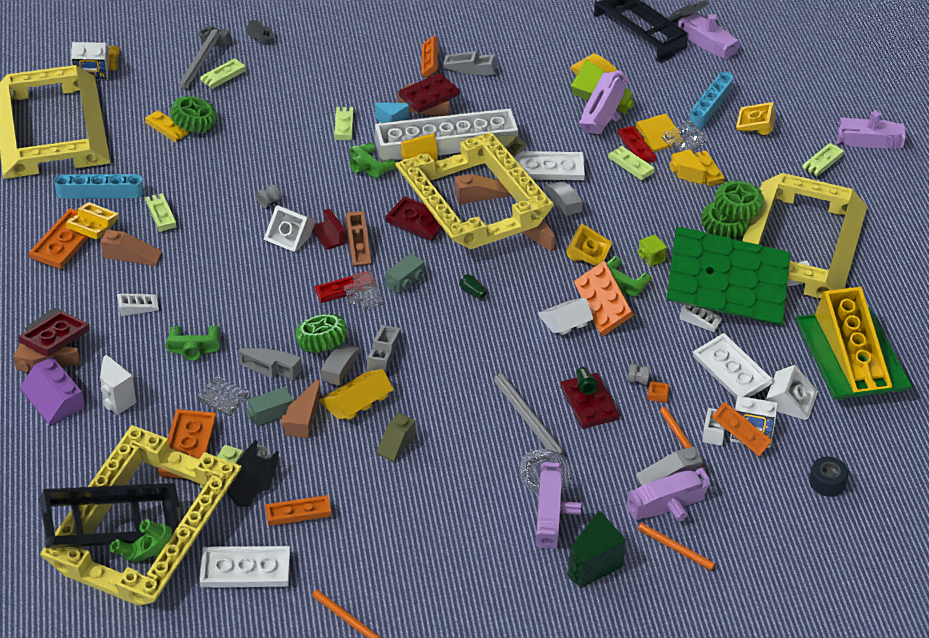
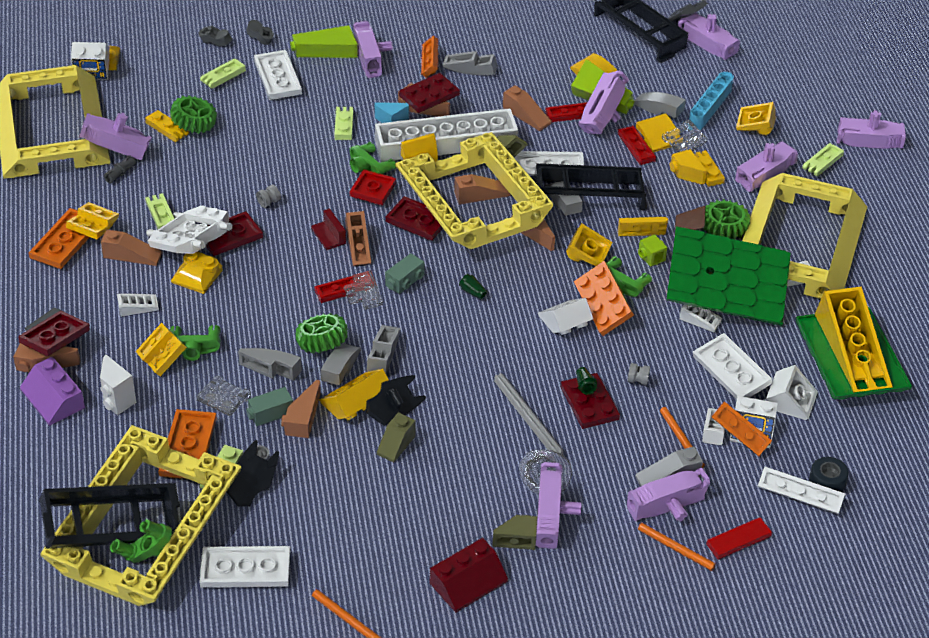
(99, 186): medium azure beam -> none
(115, 135): none -> lavender piece
(119, 169): none -> dark grey pin
(161, 349): none -> yellow slope
(185, 236): none -> white piece
(197, 272): none -> yellow slope
(199, 59): light grey axle -> none
(243, 232): none -> dark red plate
(277, 74): none -> white plate
(289, 228): white slope -> none
(298, 510): orange plate -> none
(325, 43): none -> lime slope
(369, 49): none -> lavender piece
(373, 187): none -> red plate
(391, 399): none -> black shield
(468, 575): none -> dark red slope
(516, 533): none -> olive slope
(525, 108): none -> nougat slope
(565, 112): none -> red tile
(591, 174): none -> black piece
(596, 552): dark green slope -> none
(631, 163): yellowish green hinge -> none
(642, 226): none -> yellow hinge
(658, 391): orange tile -> none
(661, 103): none -> light grey slope
(691, 219): none -> reddish brown sticker
(739, 200): bright green gear -> none
(739, 538): none -> red tile
(765, 165): none -> lavender piece
(801, 490): none -> white plate

